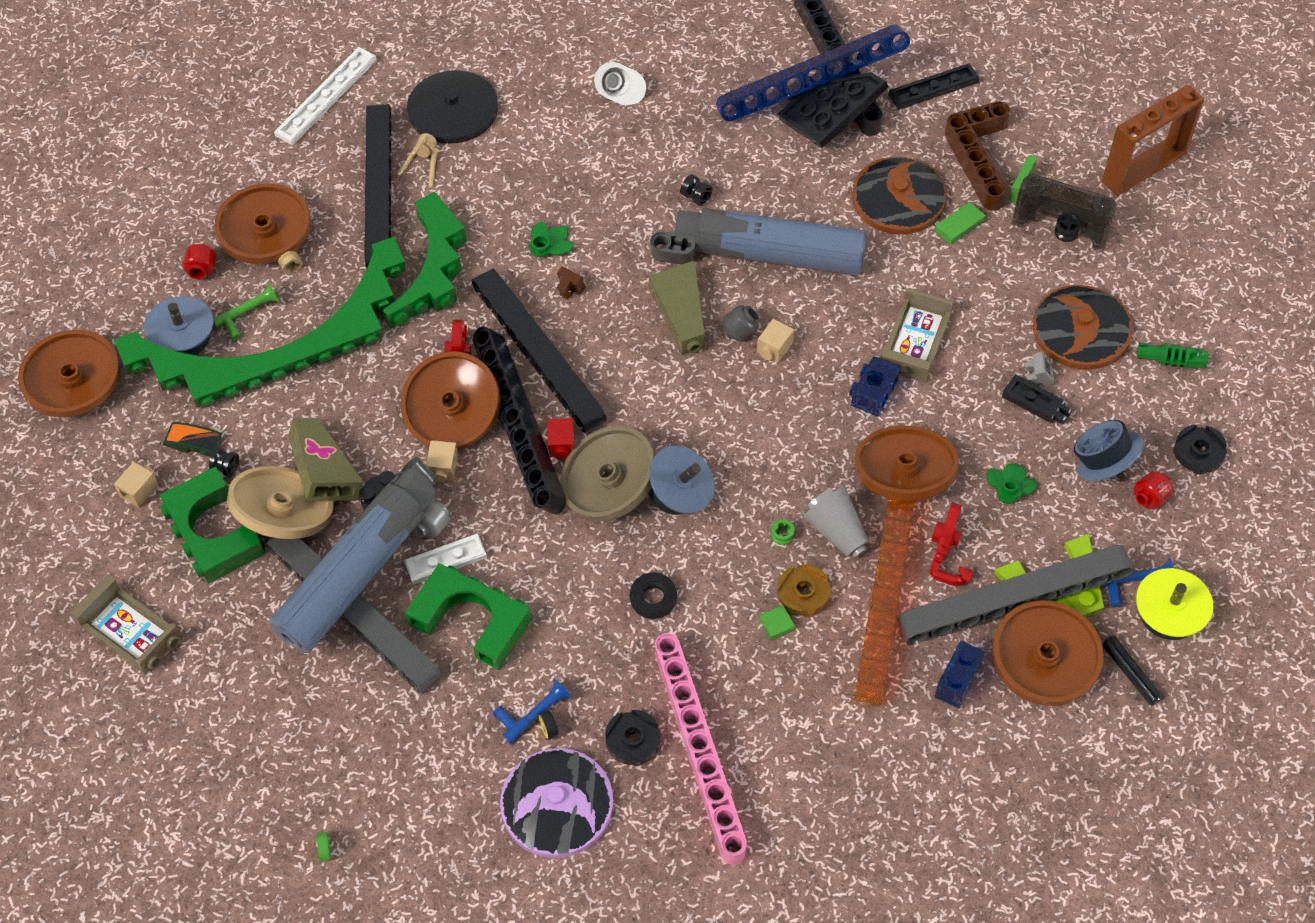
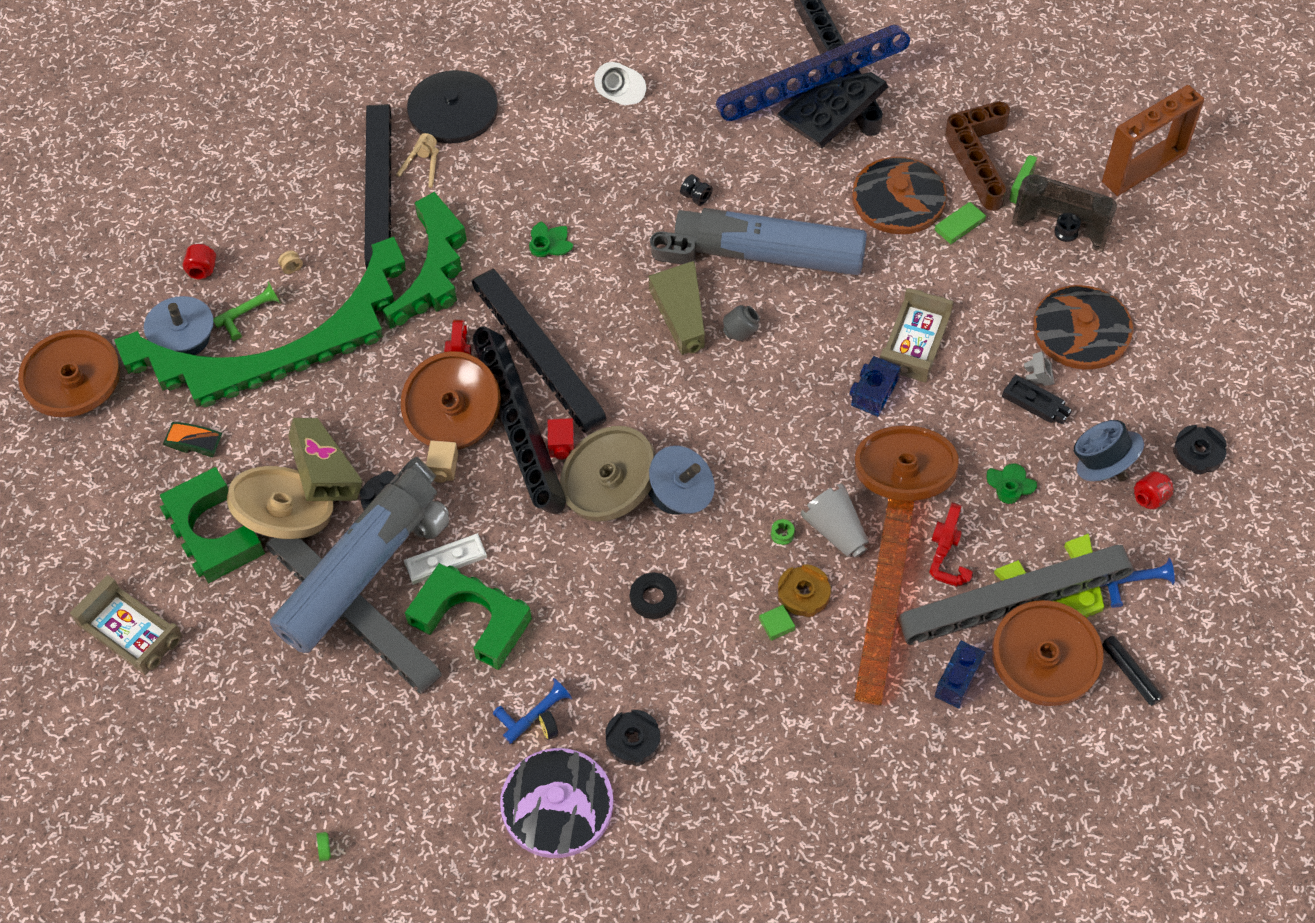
(136, 484): tan brick -> none
(224, 462): black wheel -> none
(262, 223): dark orange dish -> none
(325, 96): white tile -> none
(569, 283): reddish brown tile -> none
(704, 757): bright pink beam -> none
(775, 341): tan brick -> none
(933, 86): black tile -> none
(1174, 603): neon yellow piece -> none
(1187, 356): green hinge -> none

